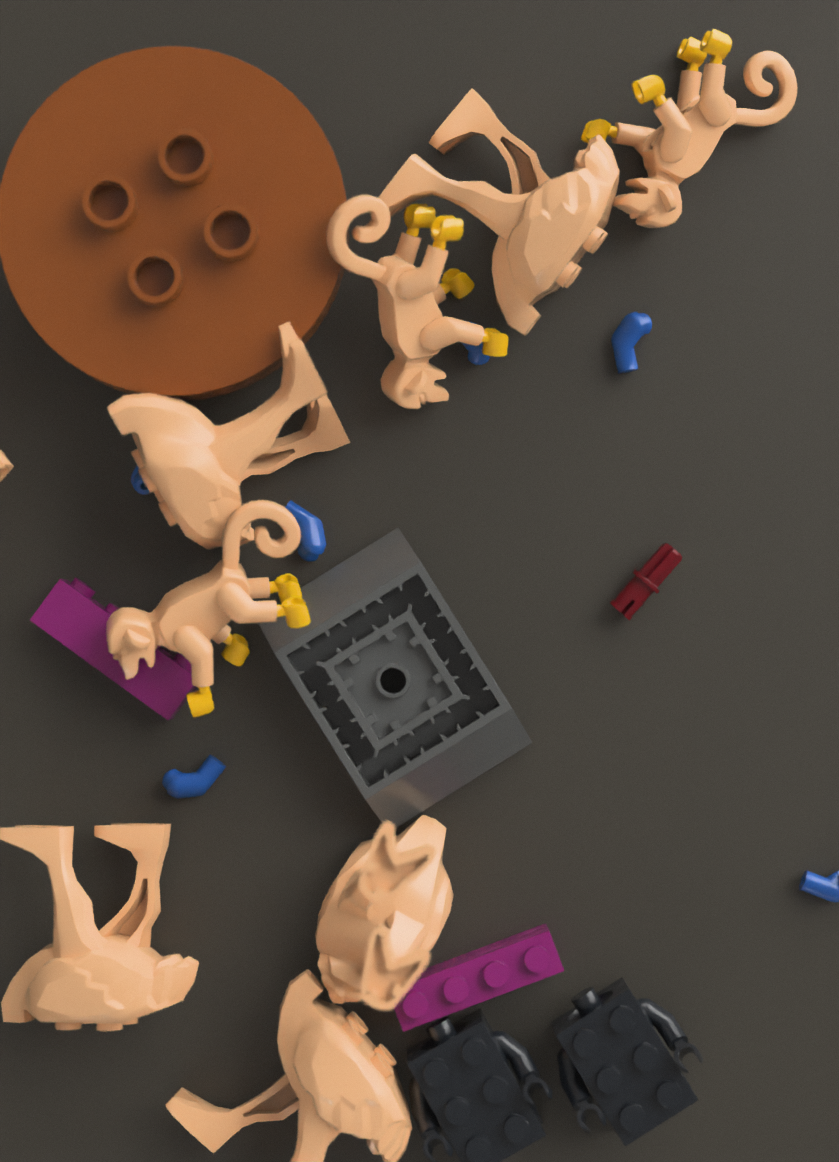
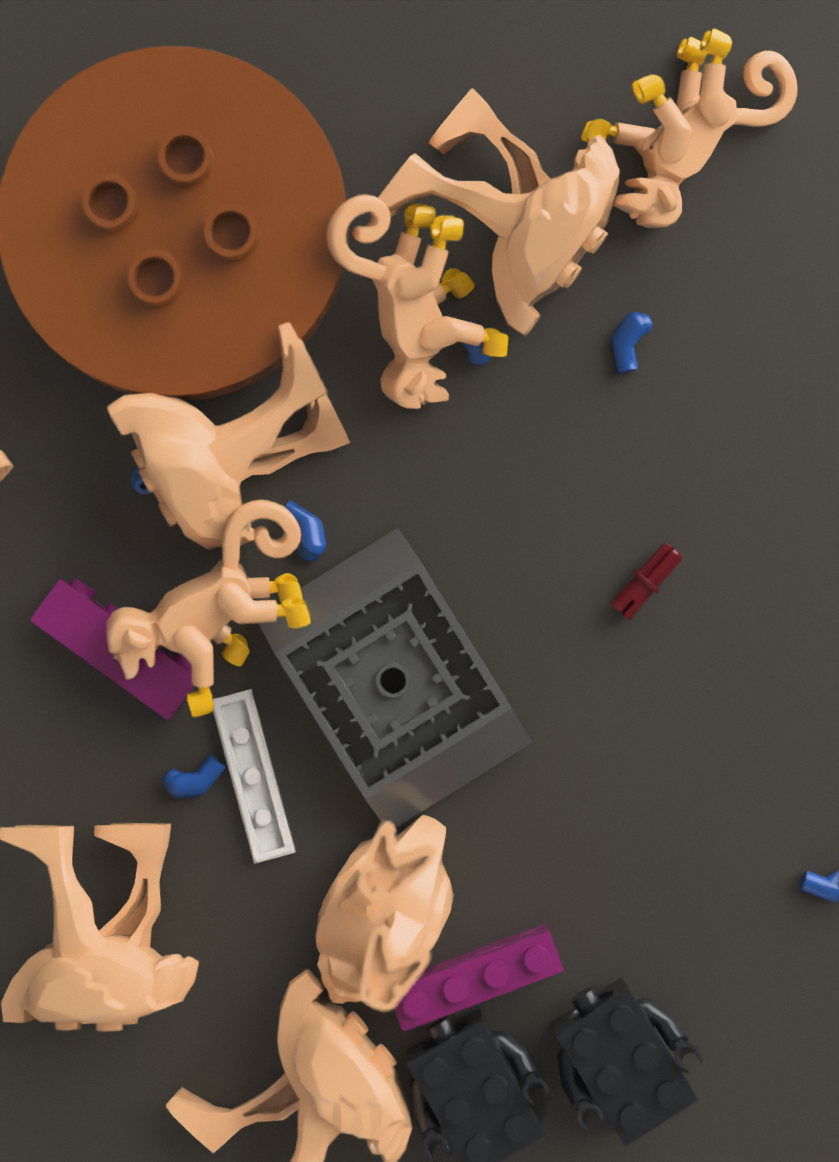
(253, 776): none -> white tile

